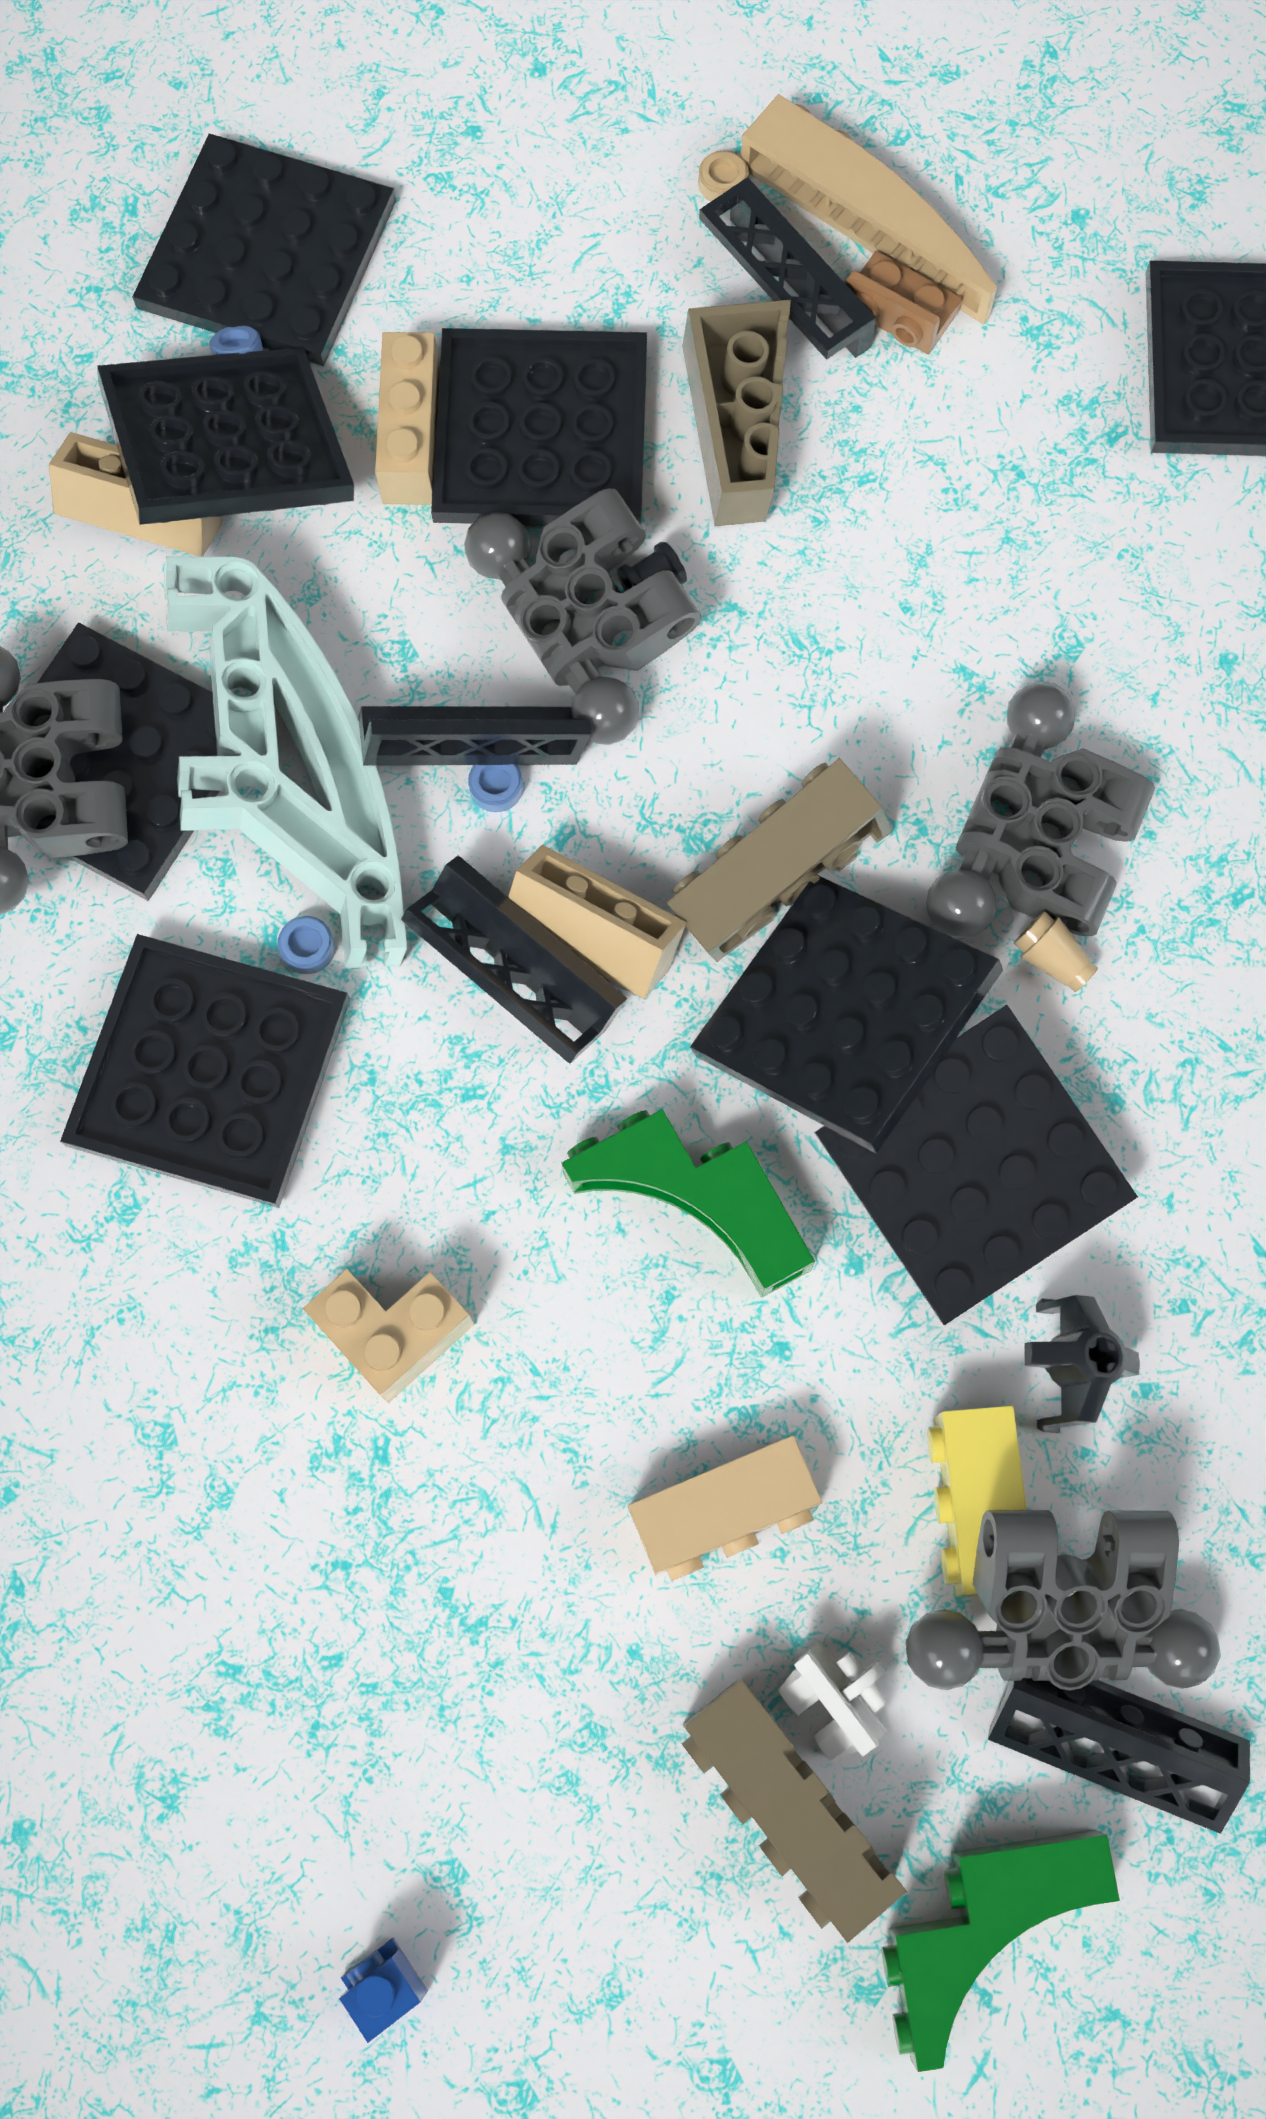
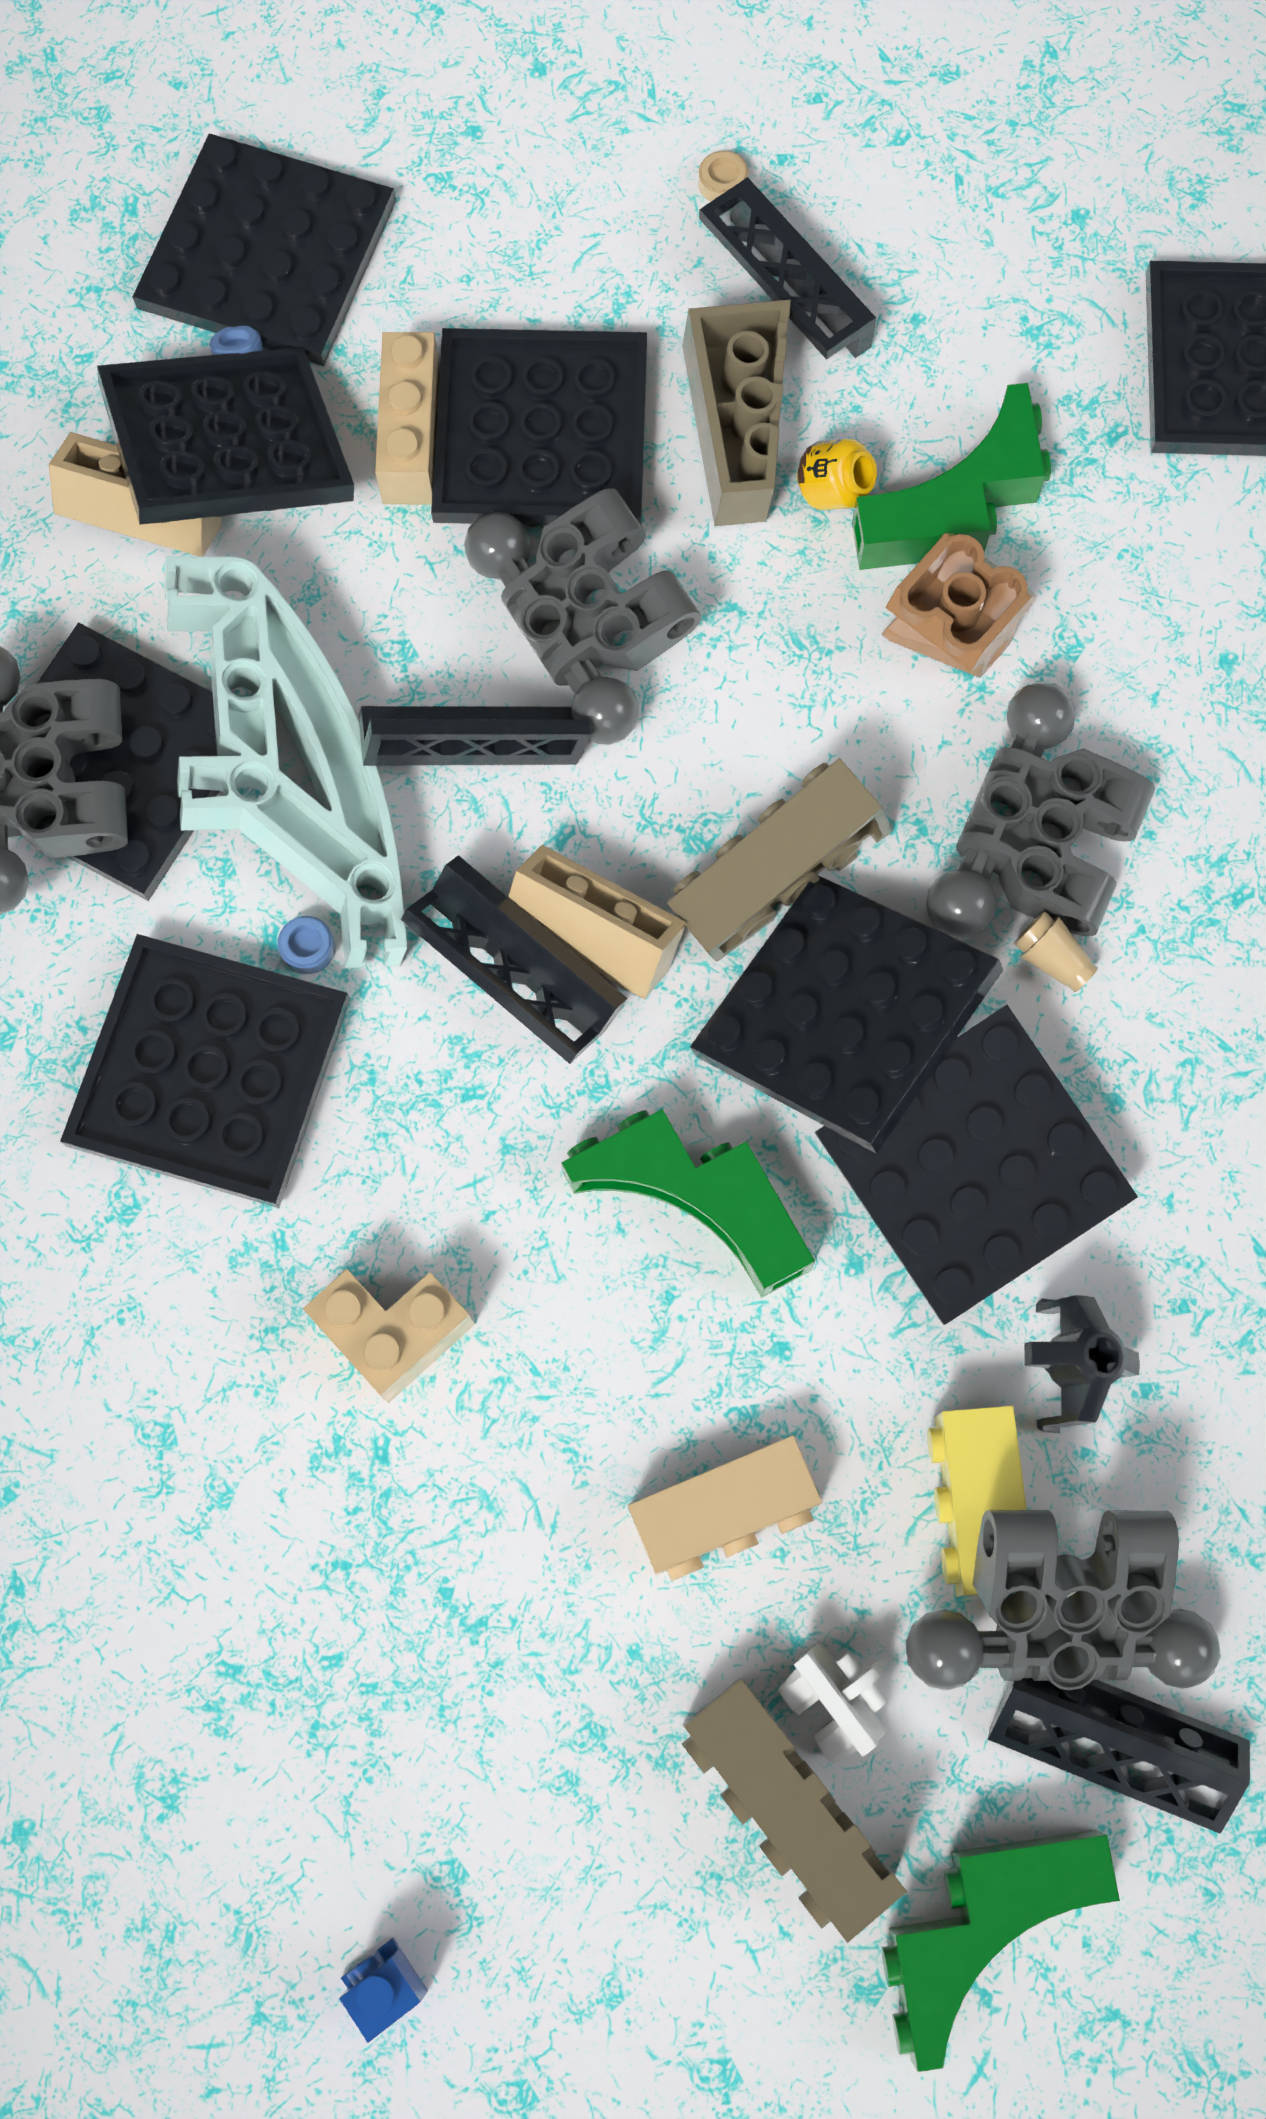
(495, 786): medium blue tile -> none
(662, 559): black bush -> none
(836, 473): none -> yellow head
(861, 199): tan slope -> none
(904, 302): medium nougat bracket -> none
(958, 606): none -> medium nougat piece
(999, 472): none -> green arch

